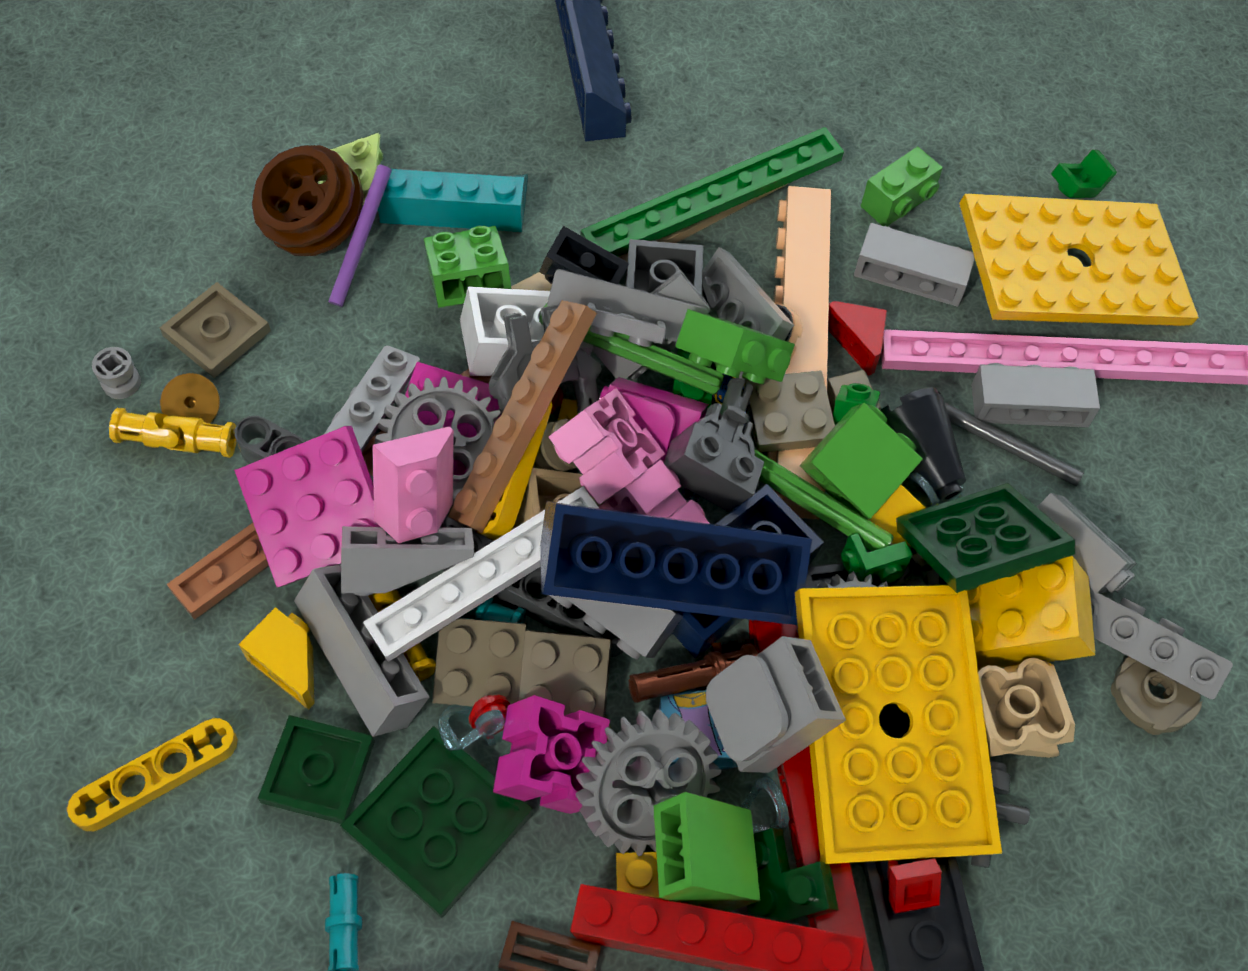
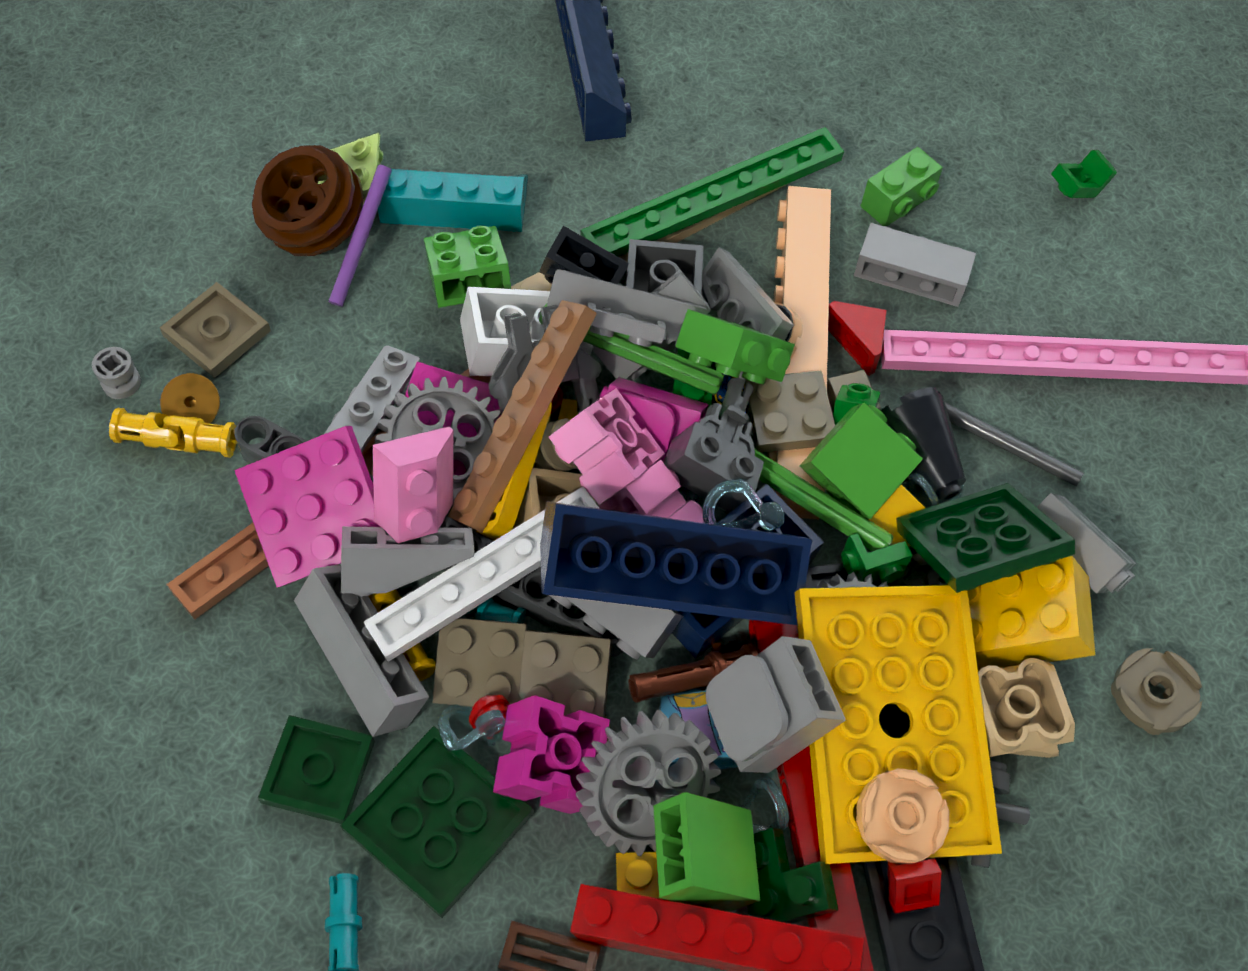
(151, 768): yellow beam -> none
(283, 653): yellow slope -> none
(769, 514): none -> clear light blue piece
(902, 816): none -> light nougat tile
(1030, 277): yellow plate -> none
(1035, 395): light grey brick -> none
(1158, 645): light grey bracket -> none

